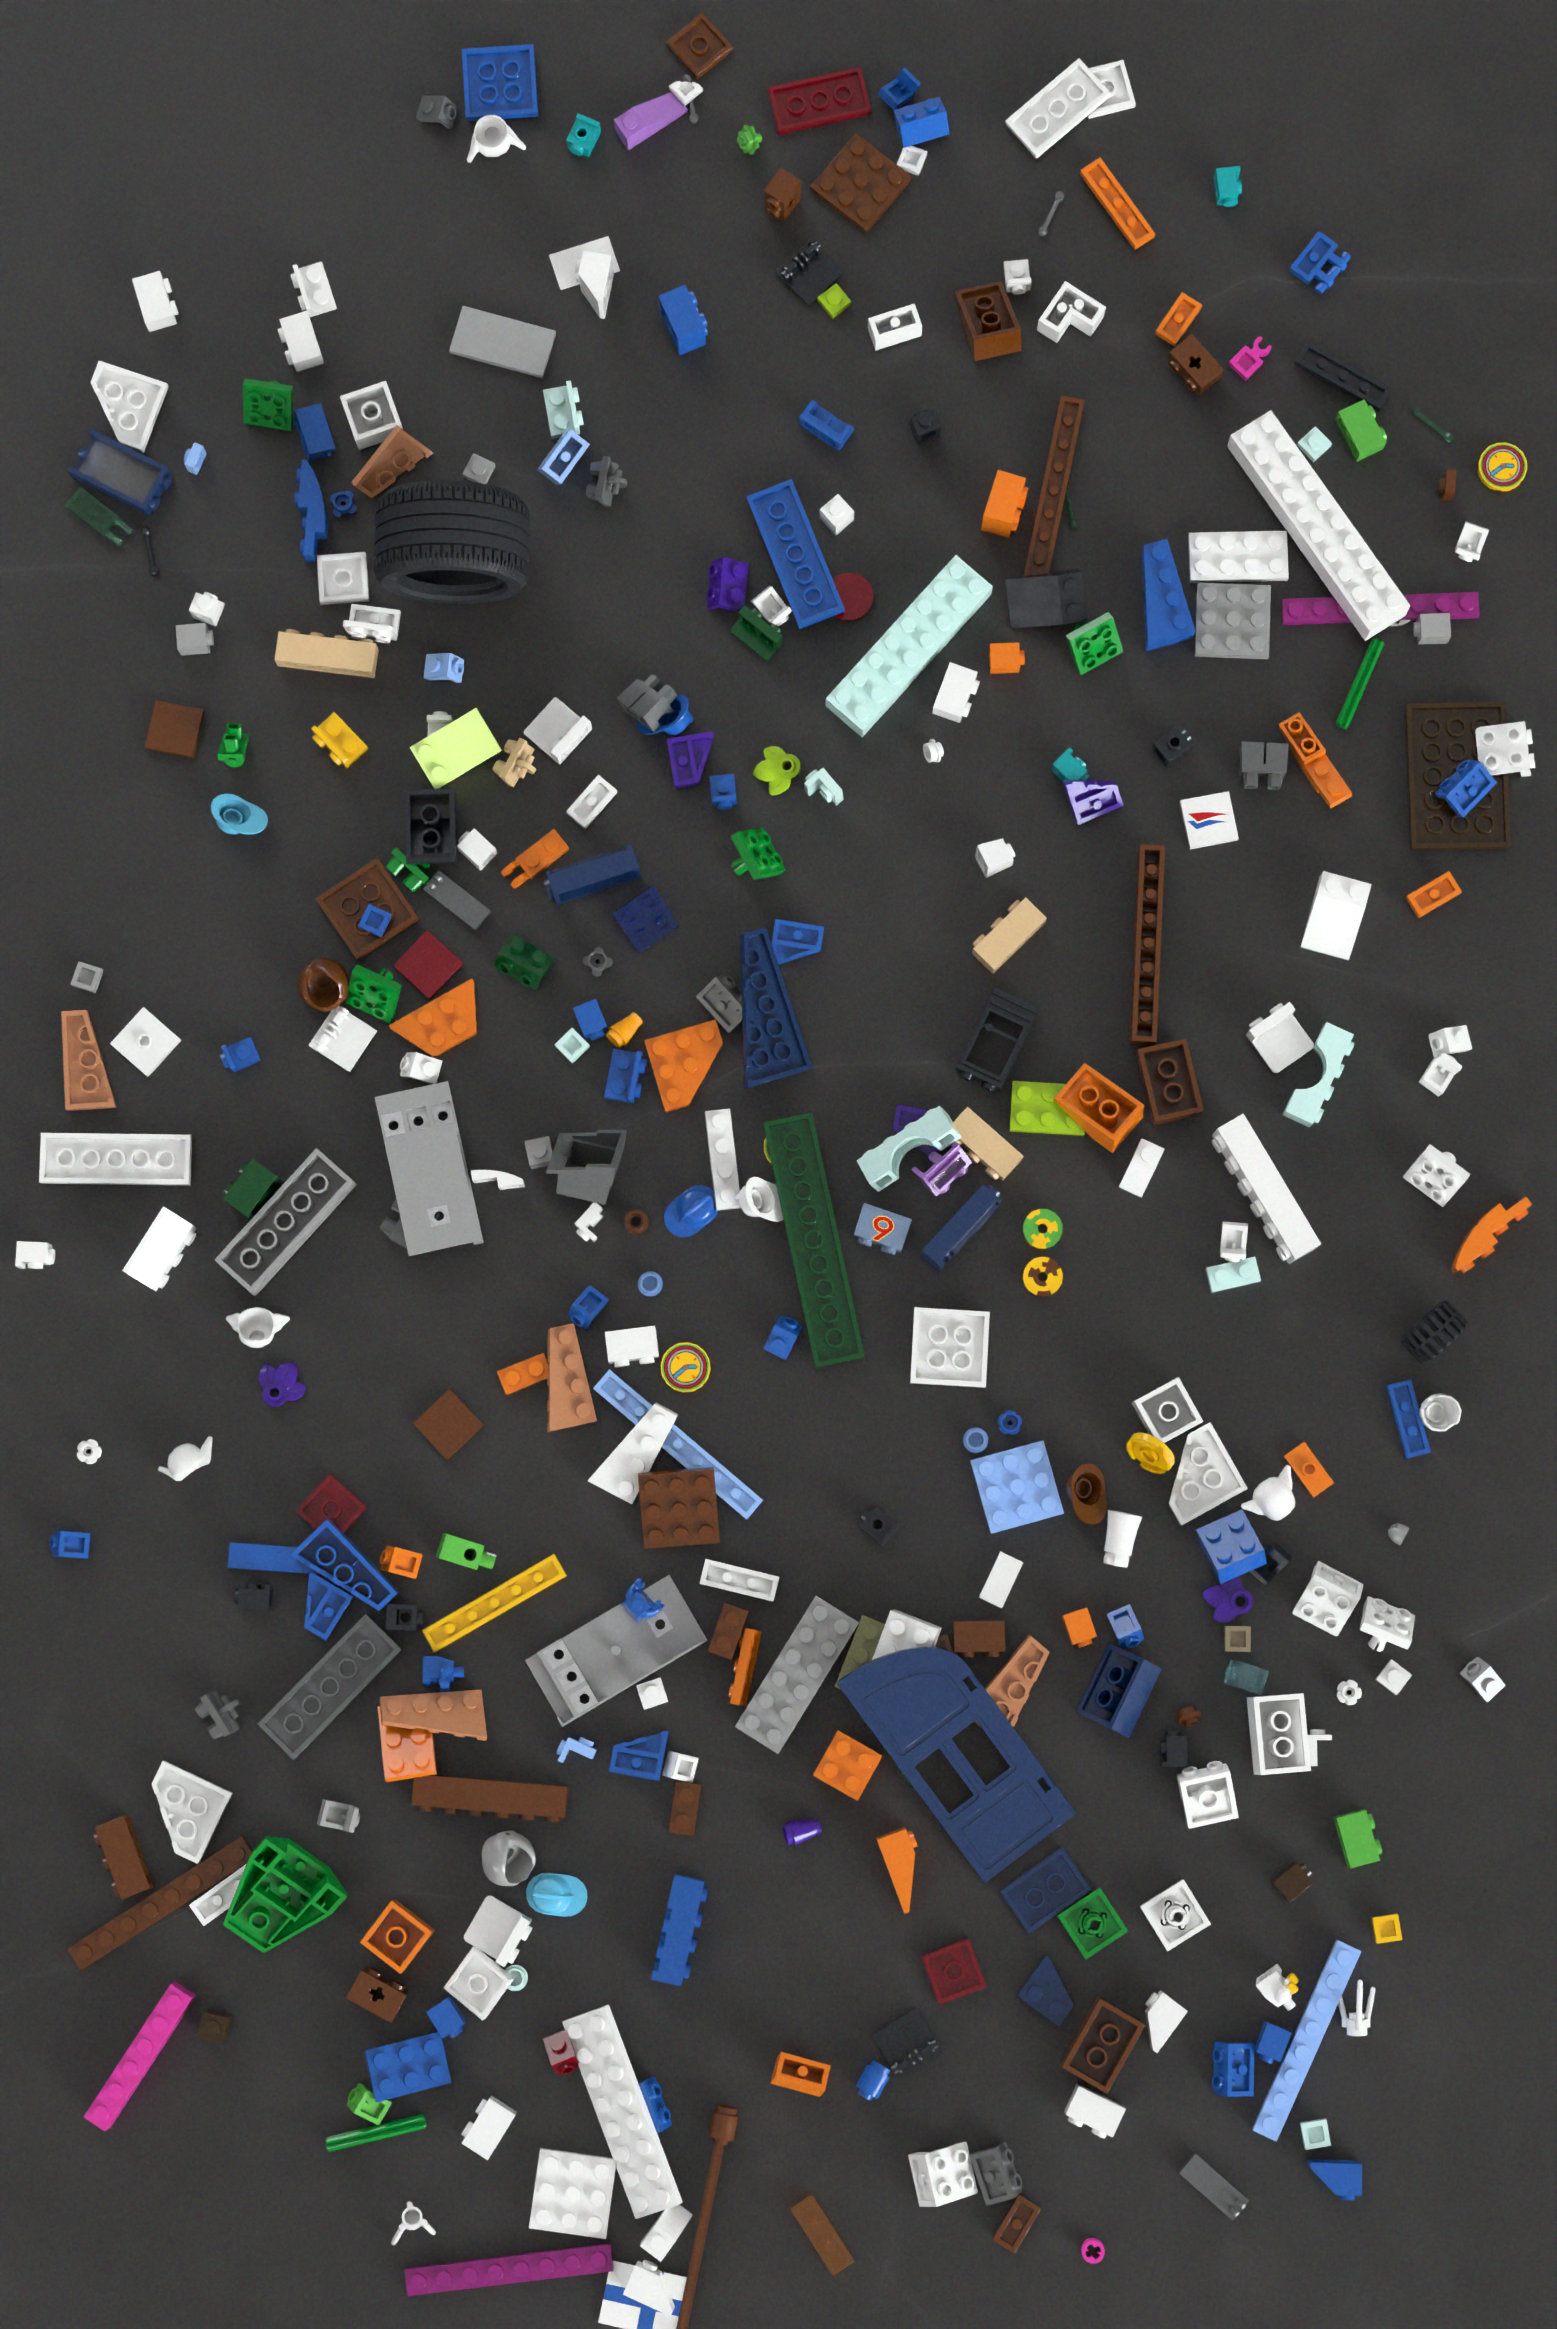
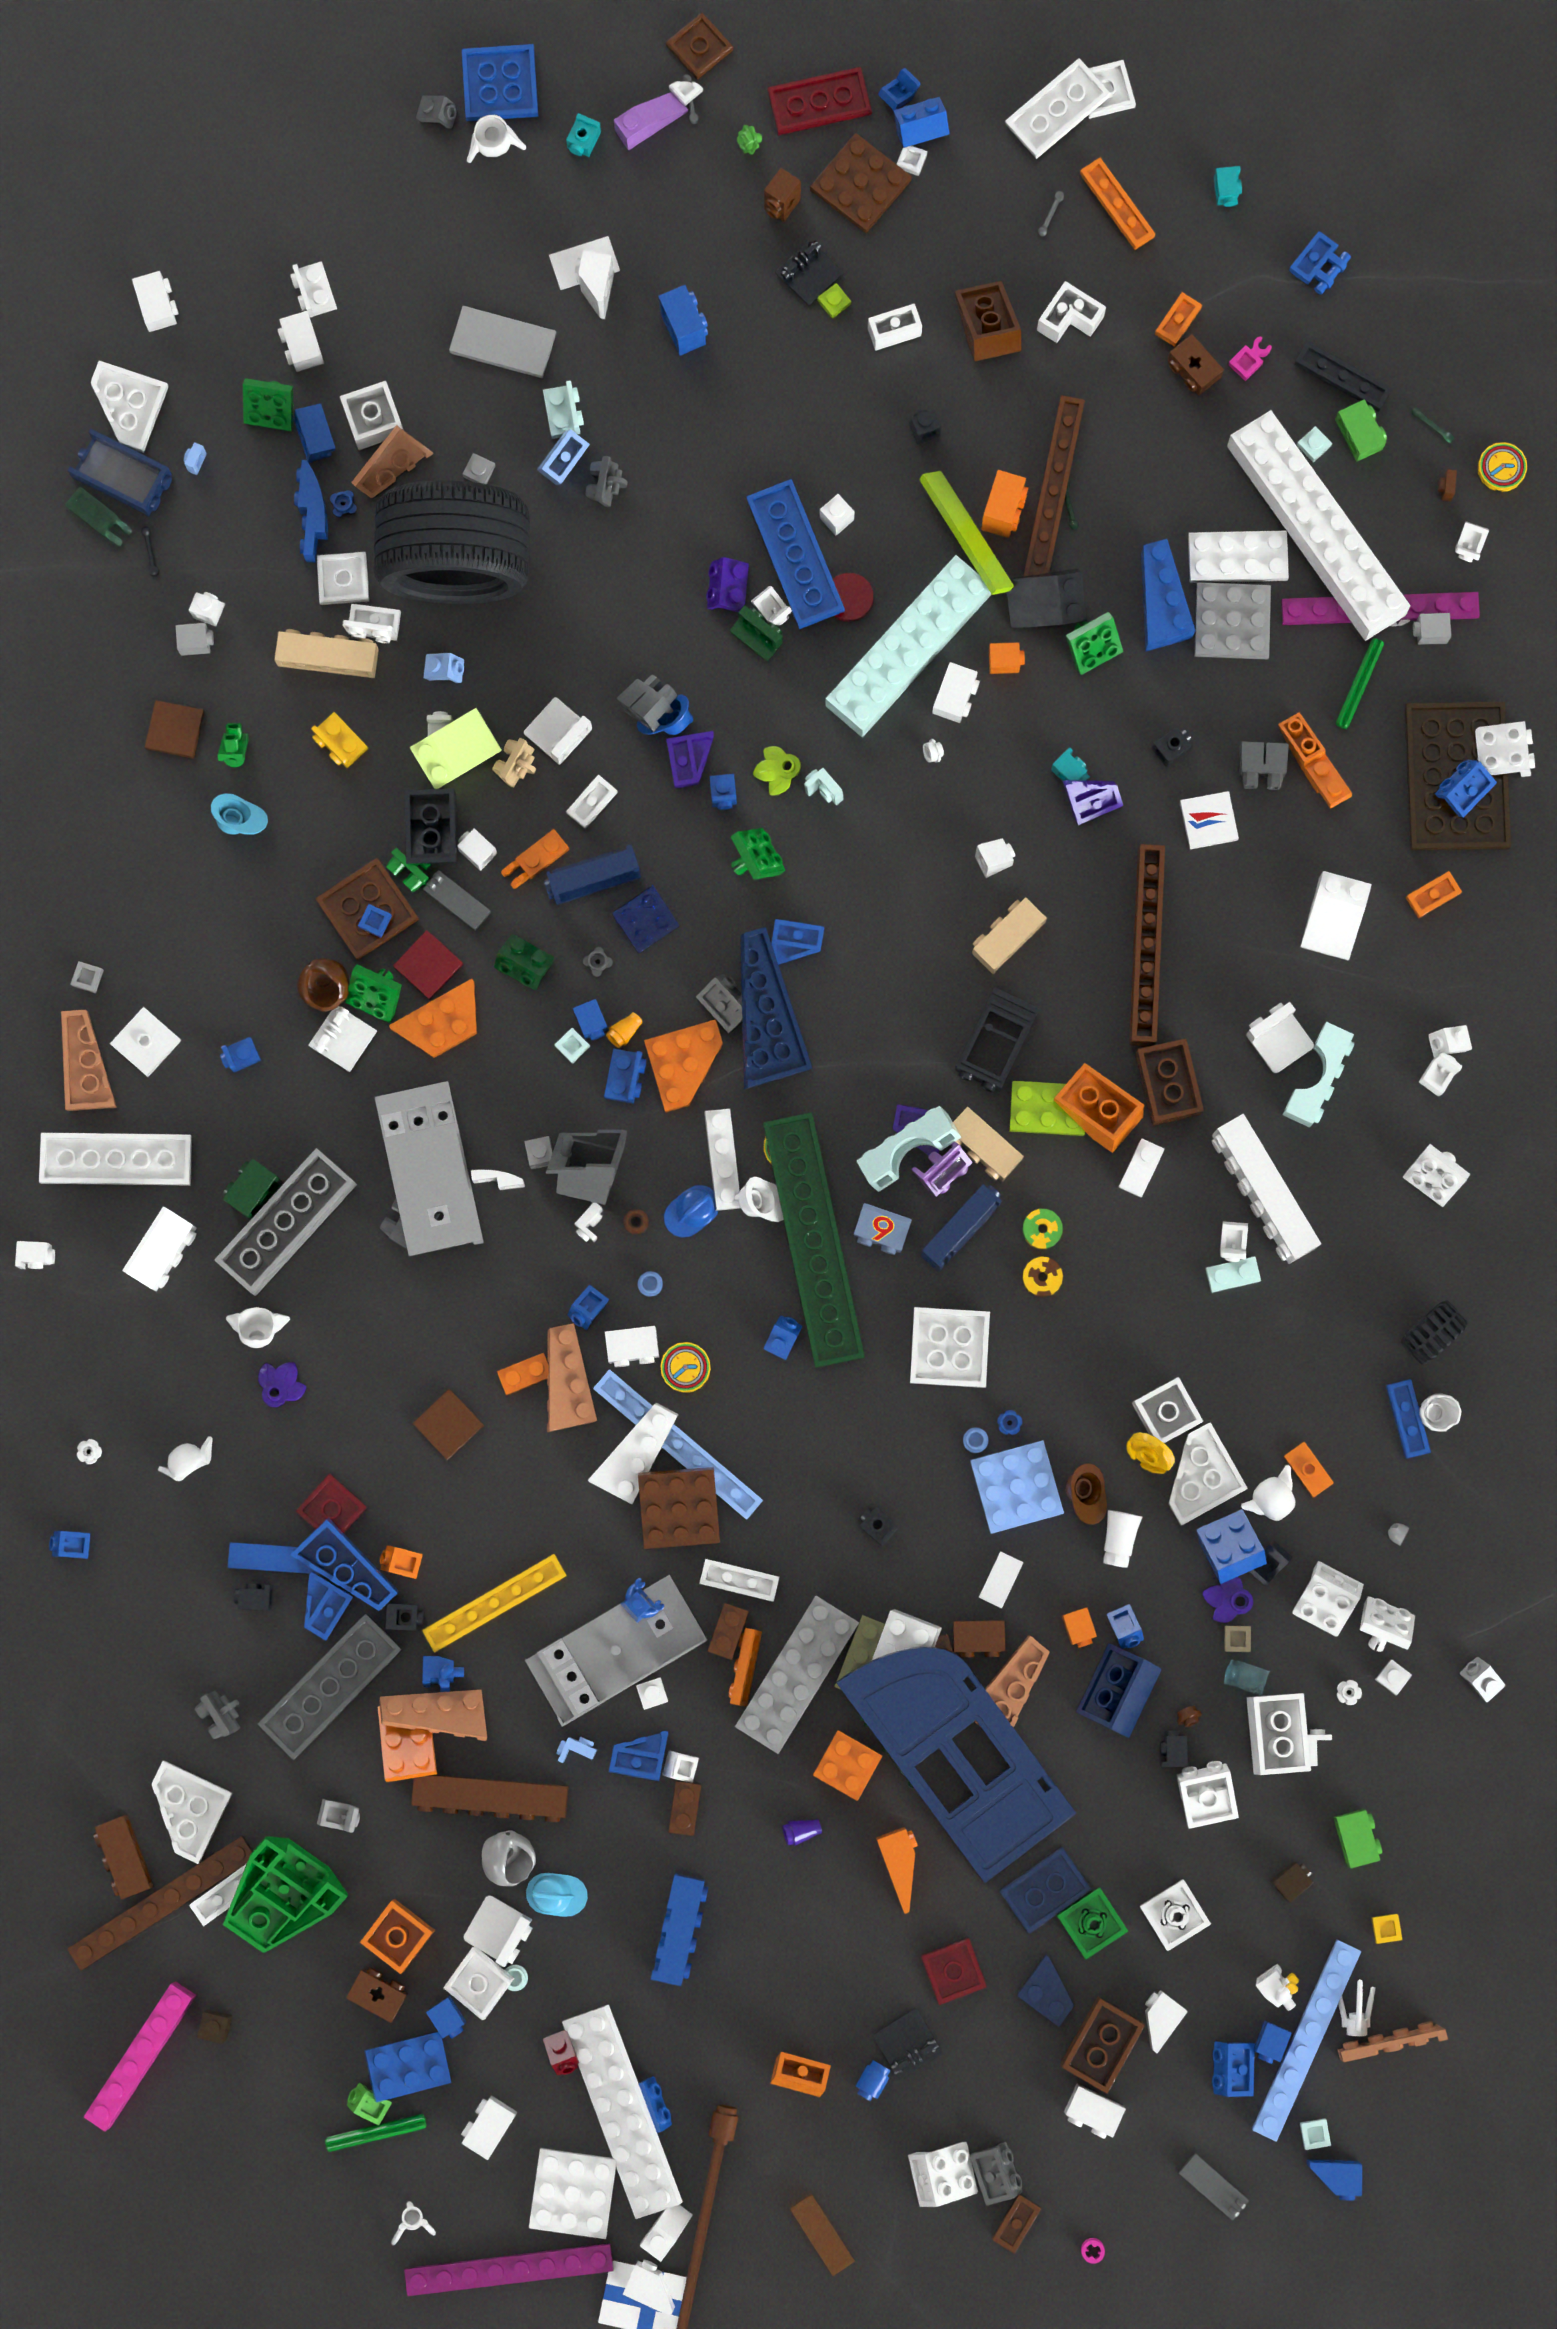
(420, 1067): white bracket -> none
(453, 1549): bright green torso -> none
(825, 425): blue hinge -> none
(966, 532): none -> lime tile
(1017, 276): white bracket -> none
(1353, 2050): none -> nougat wing
(1481, 1237): orange slope -> none

